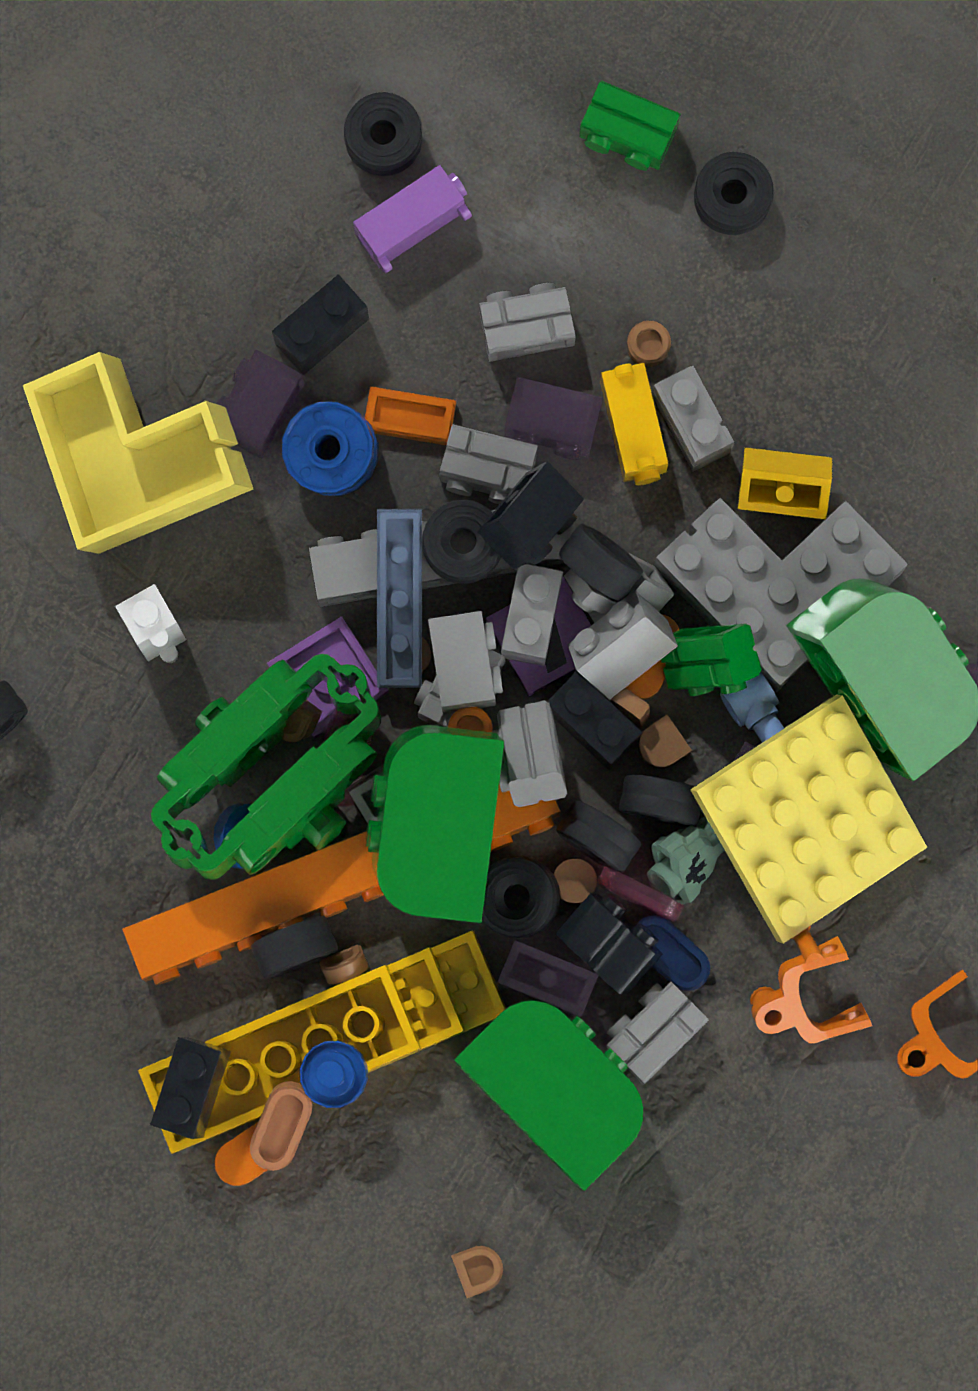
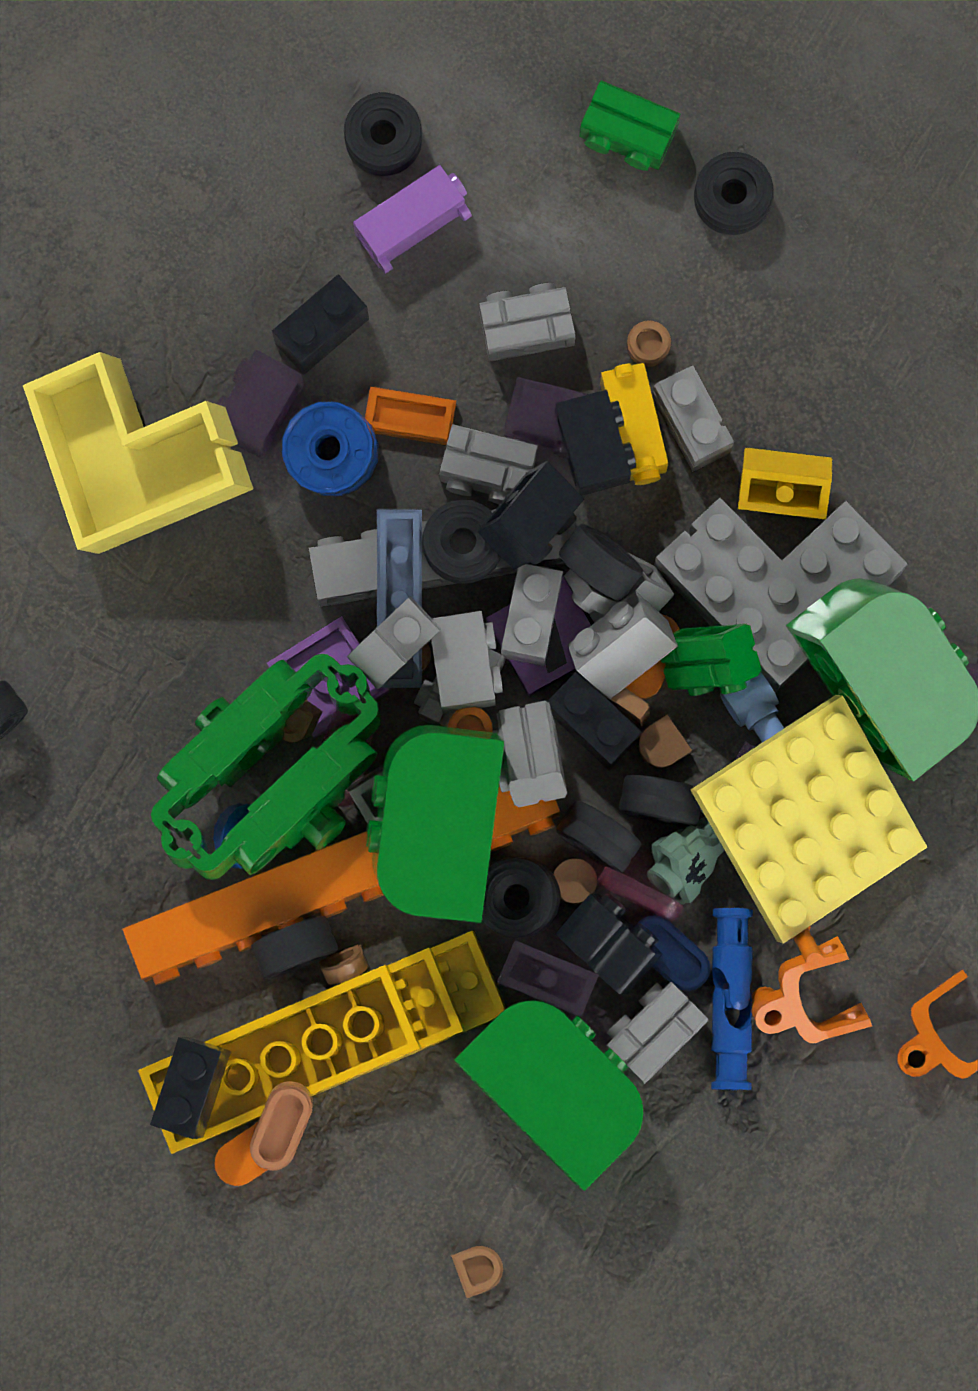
(152, 624): white brick -> none
(333, 1074): blue plate -> none
(394, 642): none -> light grey brick
(594, 442): none -> black brick
(732, 979): none -> blue piece

